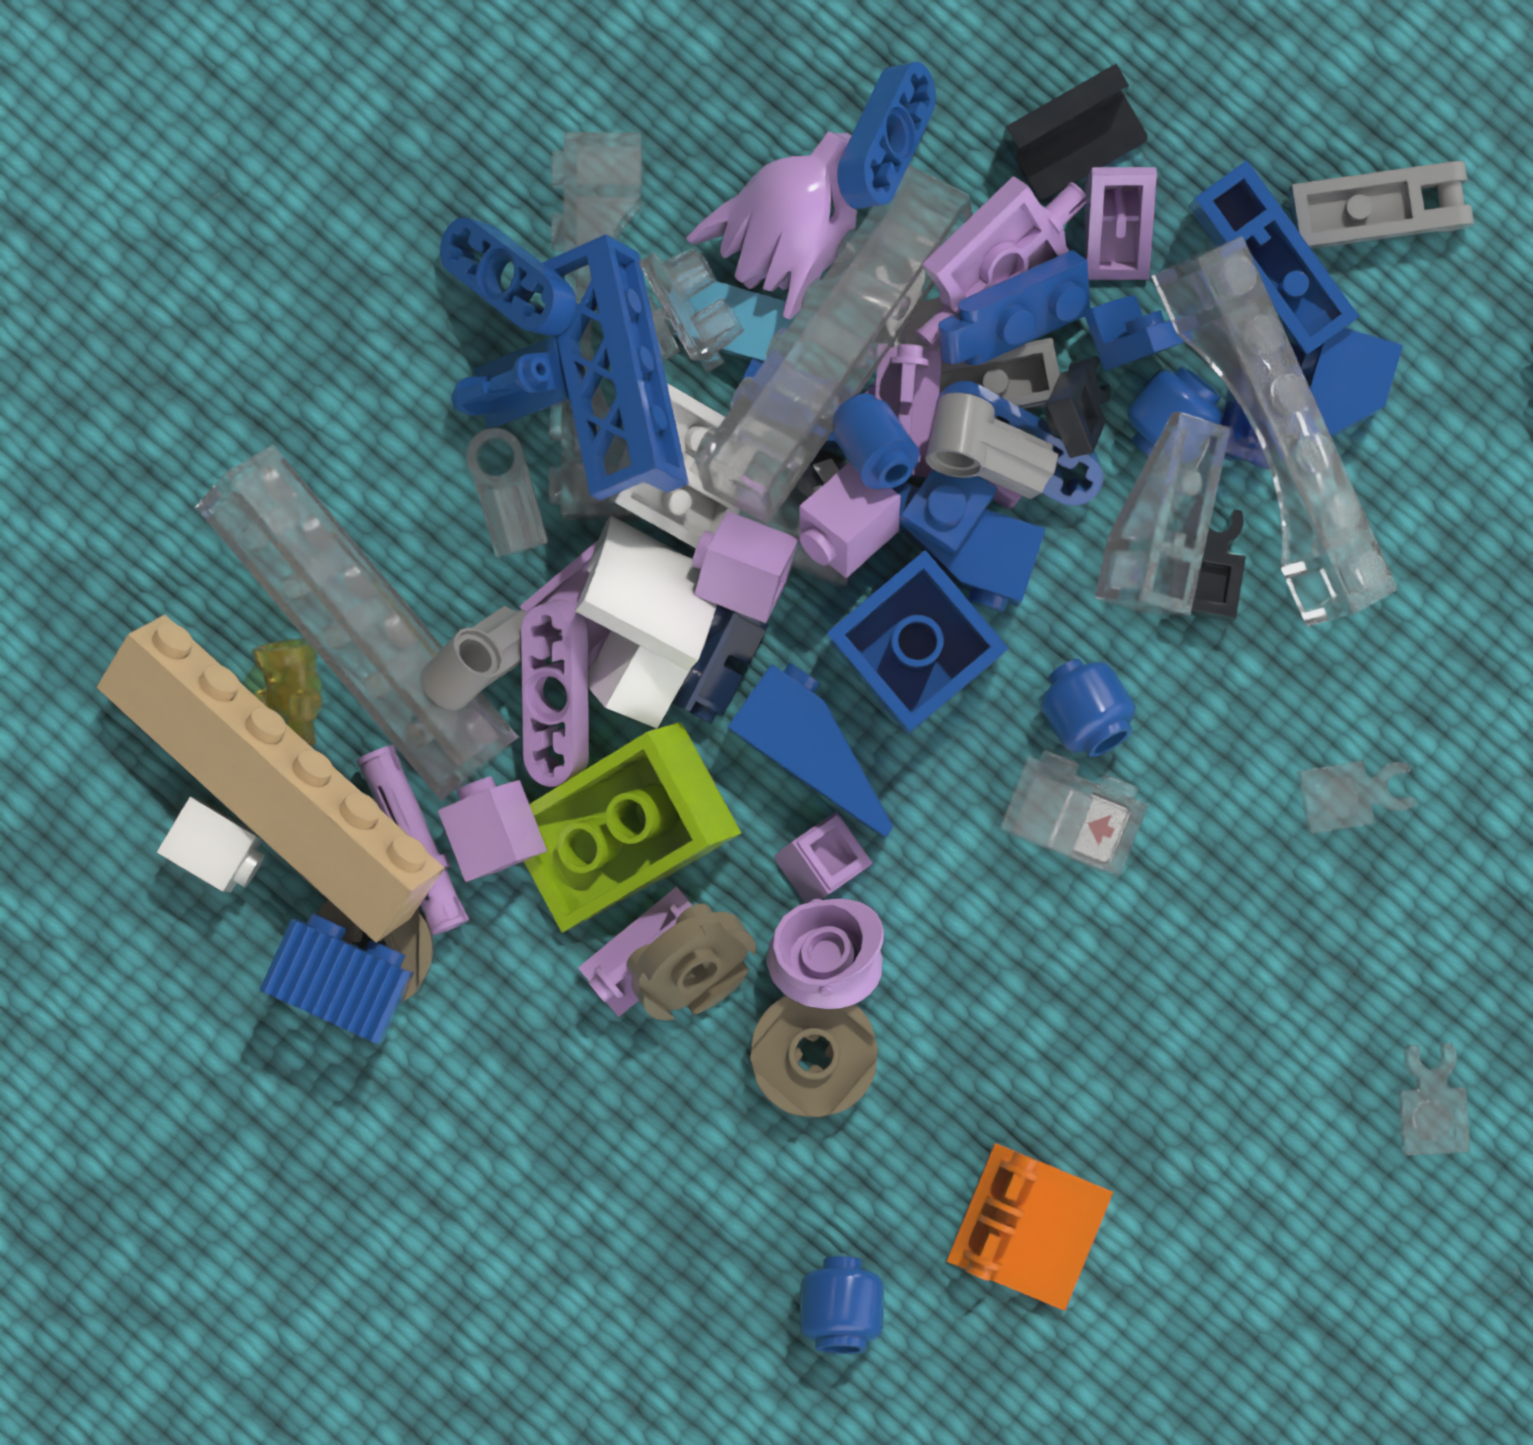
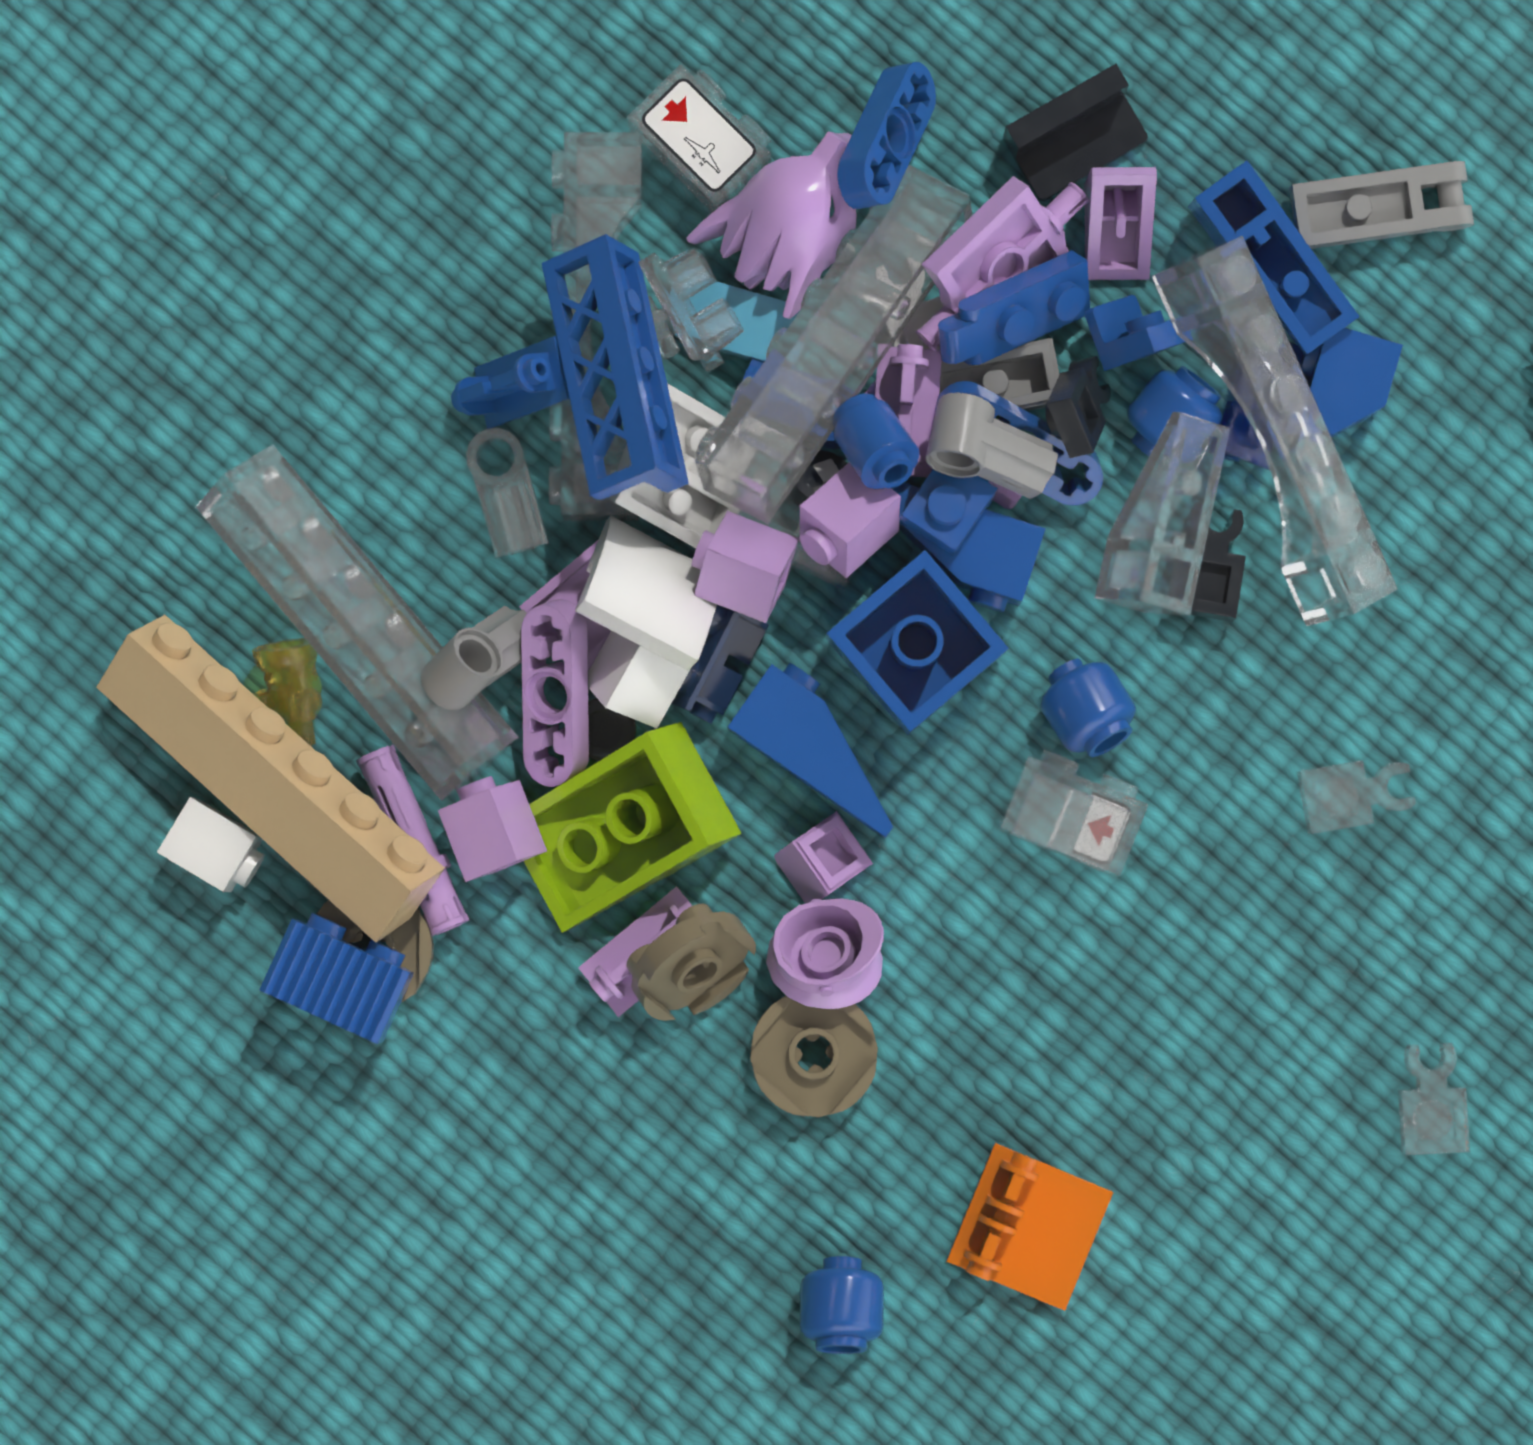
(528, 278): blue beam -> none
(607, 730): none -> black tile
(700, 137): none -> brick

